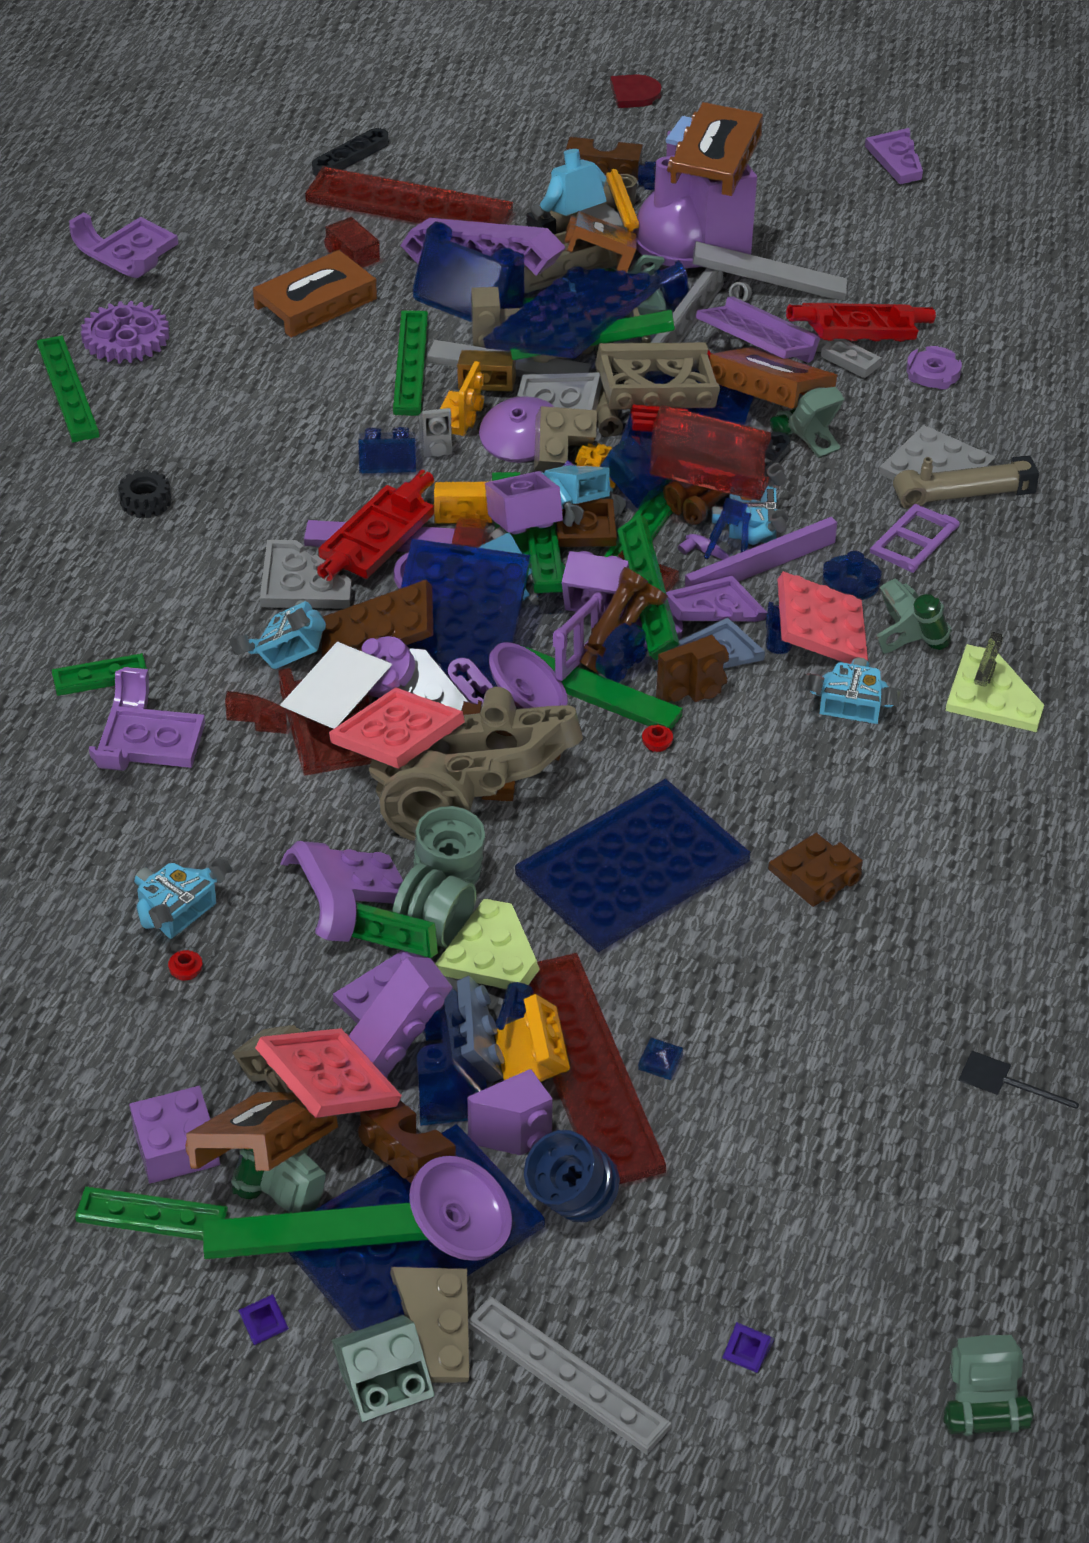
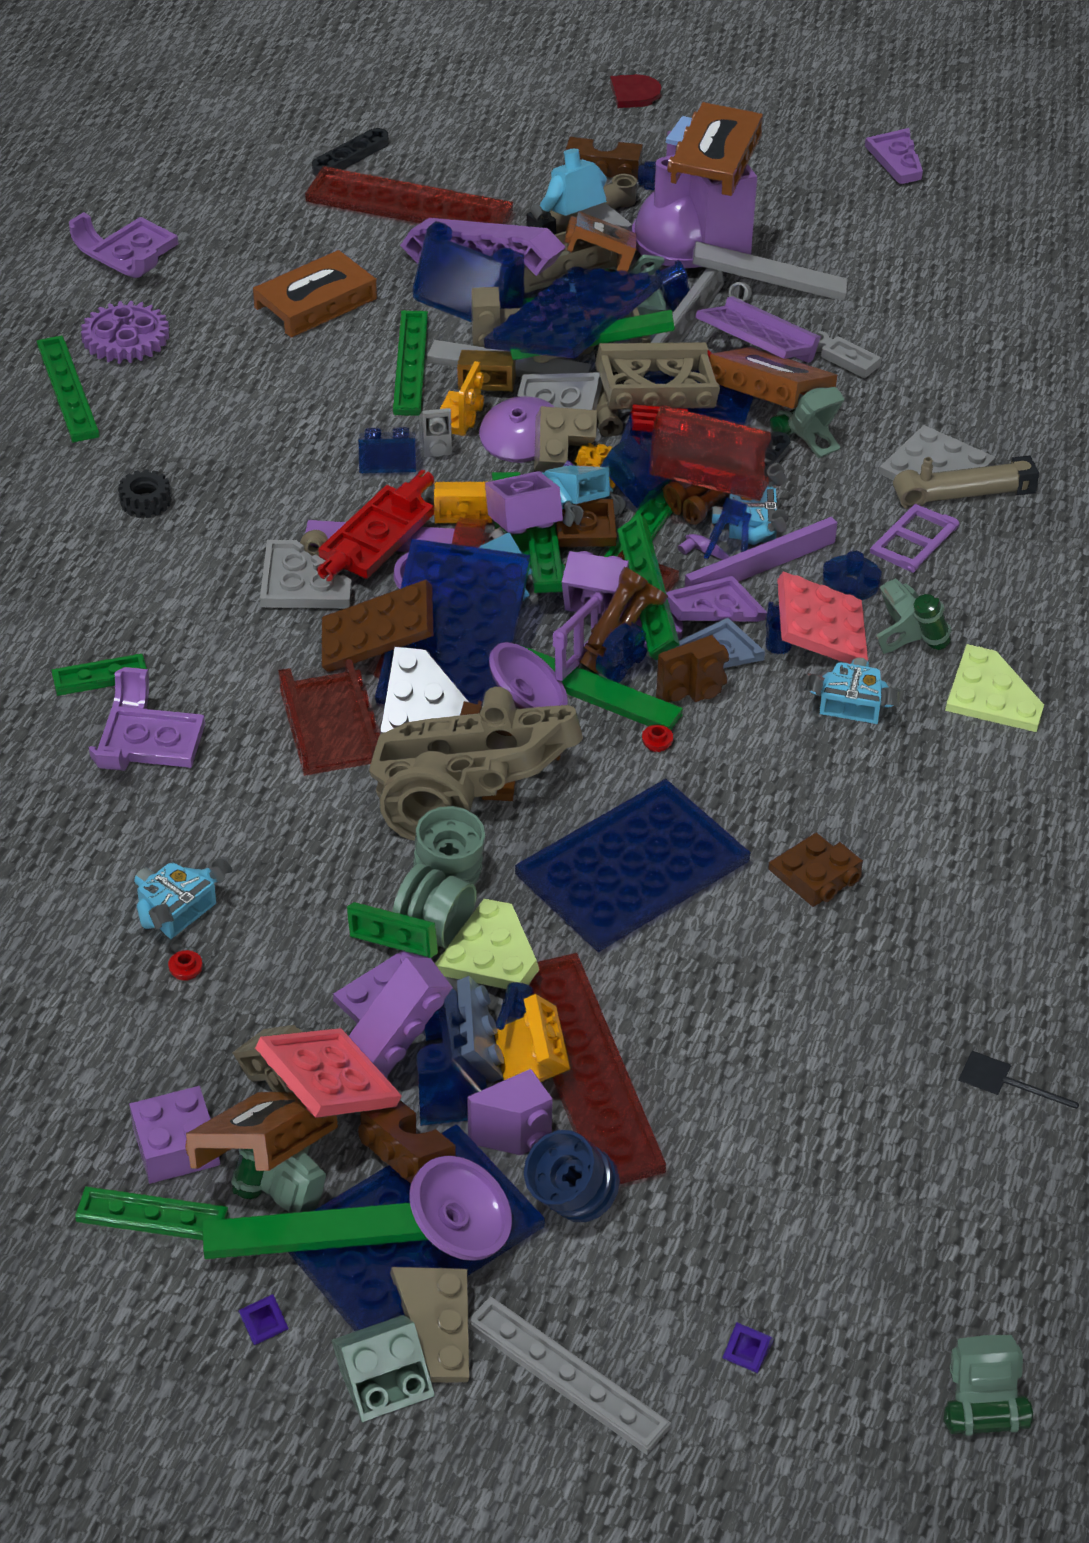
(250, 708): clear red slope -> none
(287, 636): medium azure torso -> none
(313, 536): none -> dark tan plate
(336, 685): white sticker -> none
(342, 879): medium lavender piece -> none
(353, 241): clear red brick -> none
(397, 727): coral plate -> none
(399, 655): medium lavender plate -> none
(476, 679): medium lavender beam -> none
(622, 200): light orange axle -> none
(660, 1058): clear blue tile -> none
(862, 320): red plate -> none
(921, 369): medium lavender plate -> none
(988, 663): clear smoke tile -> none

